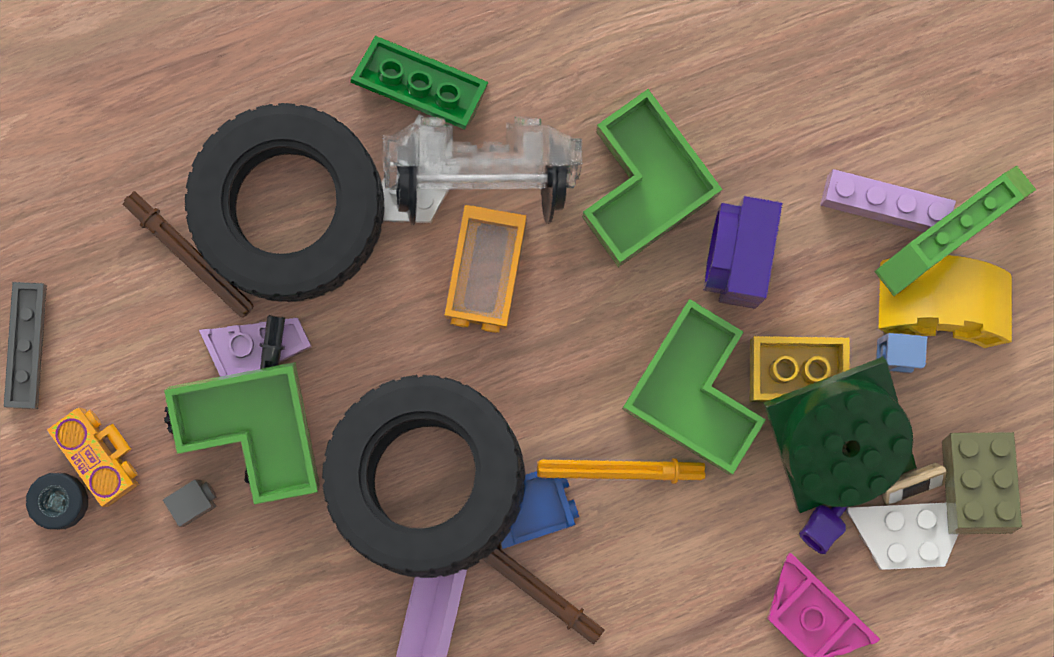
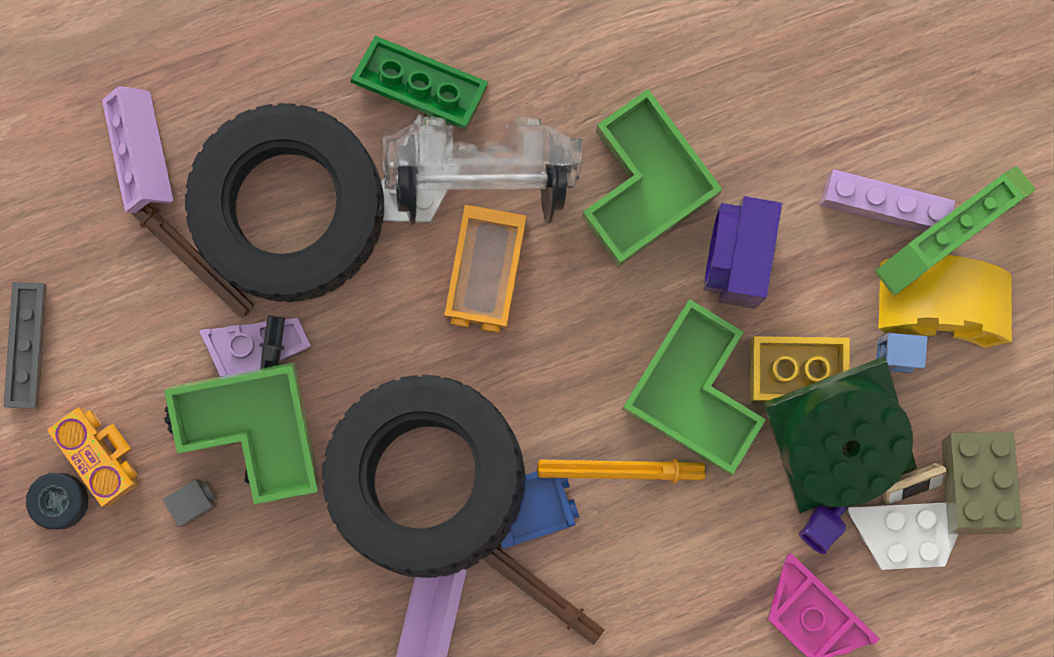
(136, 148): none -> lavender panel

